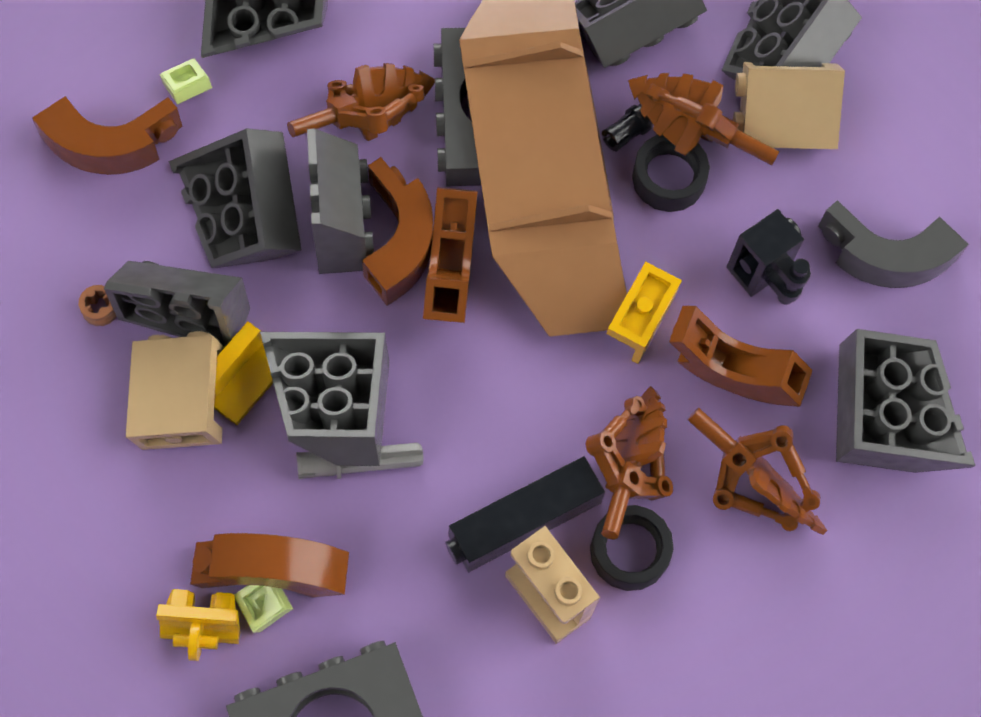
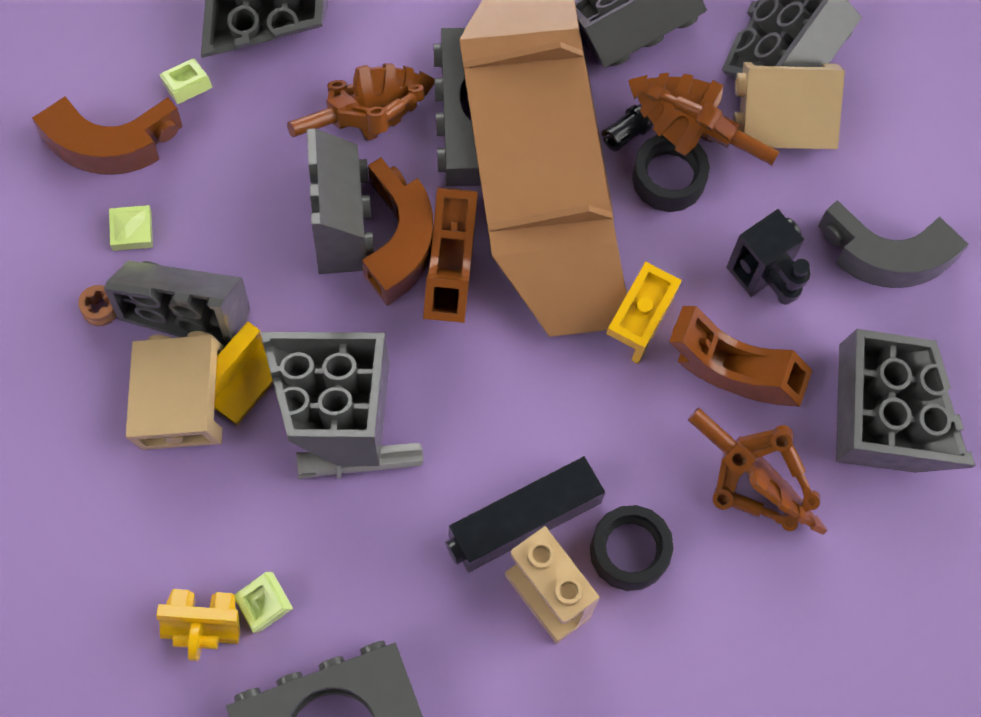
(130, 228): none -> yellowish green tile
(241, 197): dark grey wedge -> none
(272, 562): dark orange arch -> none
(624, 448): dark orange bar -> none

